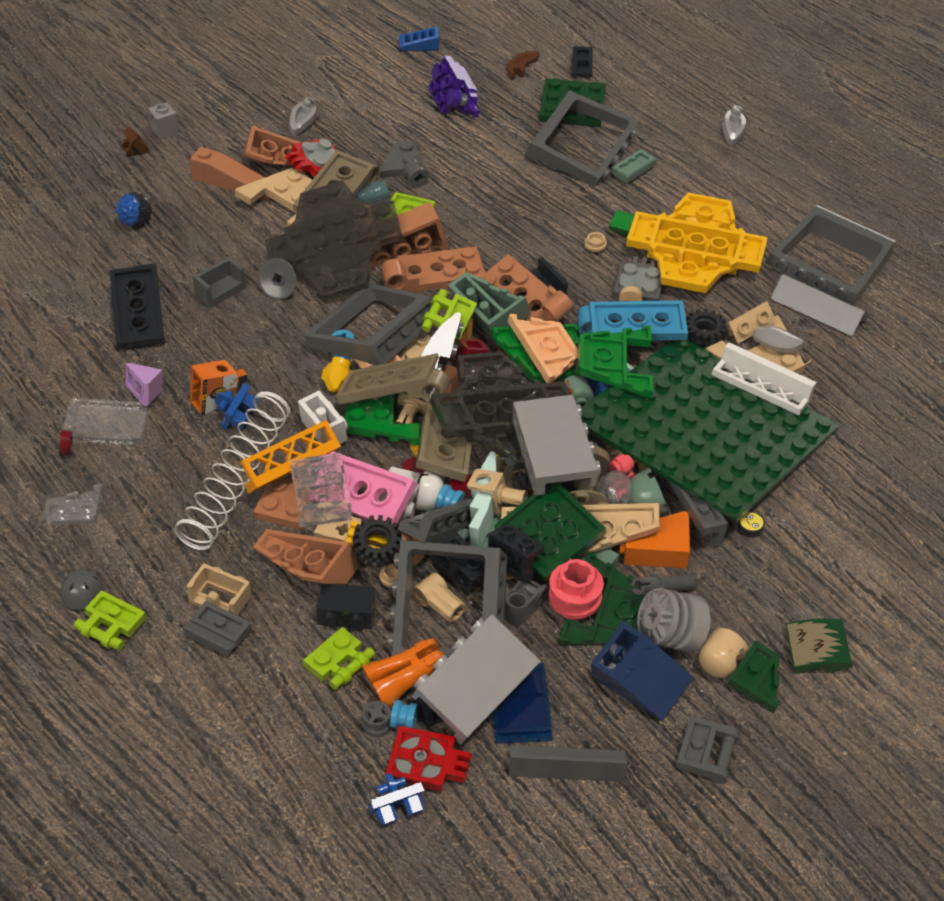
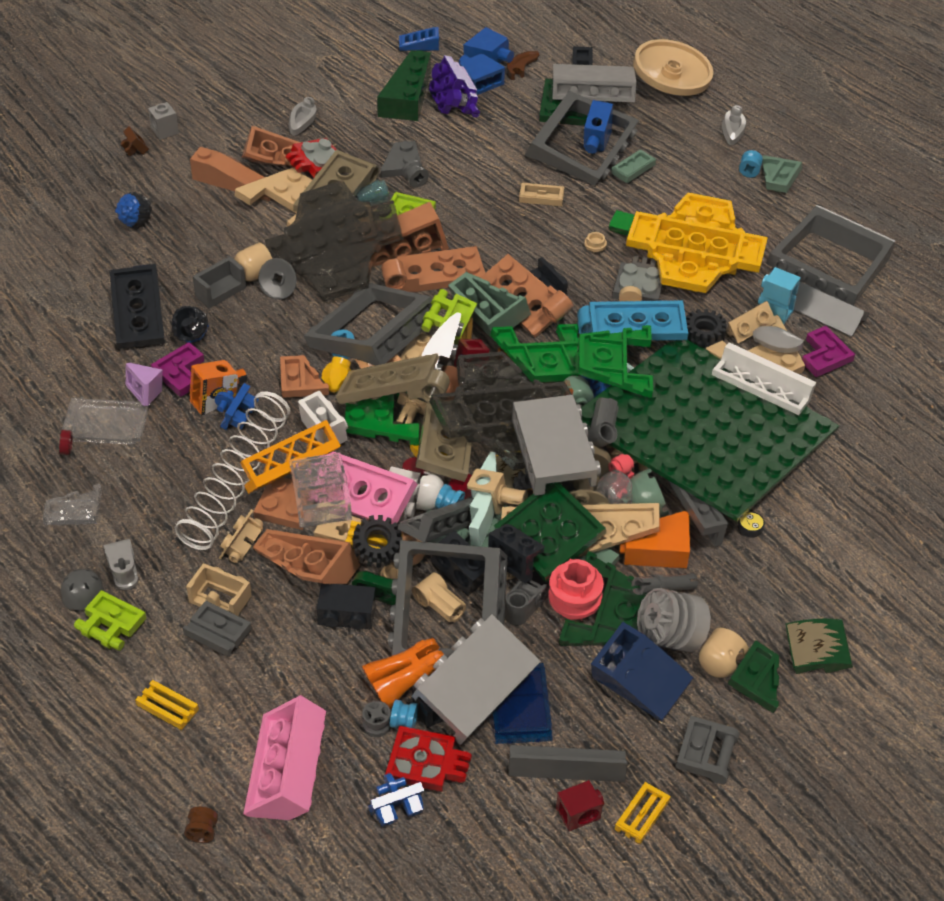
(122, 564): none -> light grey piece
(176, 699): none -> yellow tile
(177, 367): none -> magenta plate
(189, 324): none -> black piece
(201, 824): none -> reddish brown wheel
(247, 529): none -> tan hinge
(252, 260): none -> tan helmet
(286, 761): none -> bright pink slope
(300, 378): none -> nougat wing
(333, 653): lime plate -> none
(382, 586): none -> dark green plate
(406, 89): none -> dark green wedge
(483, 71): none -> blue torso
(490, 44): none -> blue torso
(541, 194): none -> tan tile
(546, 345): light nougat wing -> none
(579, 805): none -> dark red brick
(595, 82): none -> light grey panel
(597, 136): none -> blue torso
(603, 423): none -> dark grey piece
(631, 830): none -> yellow tile
(673, 67): none -> tan dish
(754, 160): none -> dark azure wheel
(780, 173): none -> sand green wing
(780, 292): none -> medium azure piece
(828, 353): none -> magenta plate

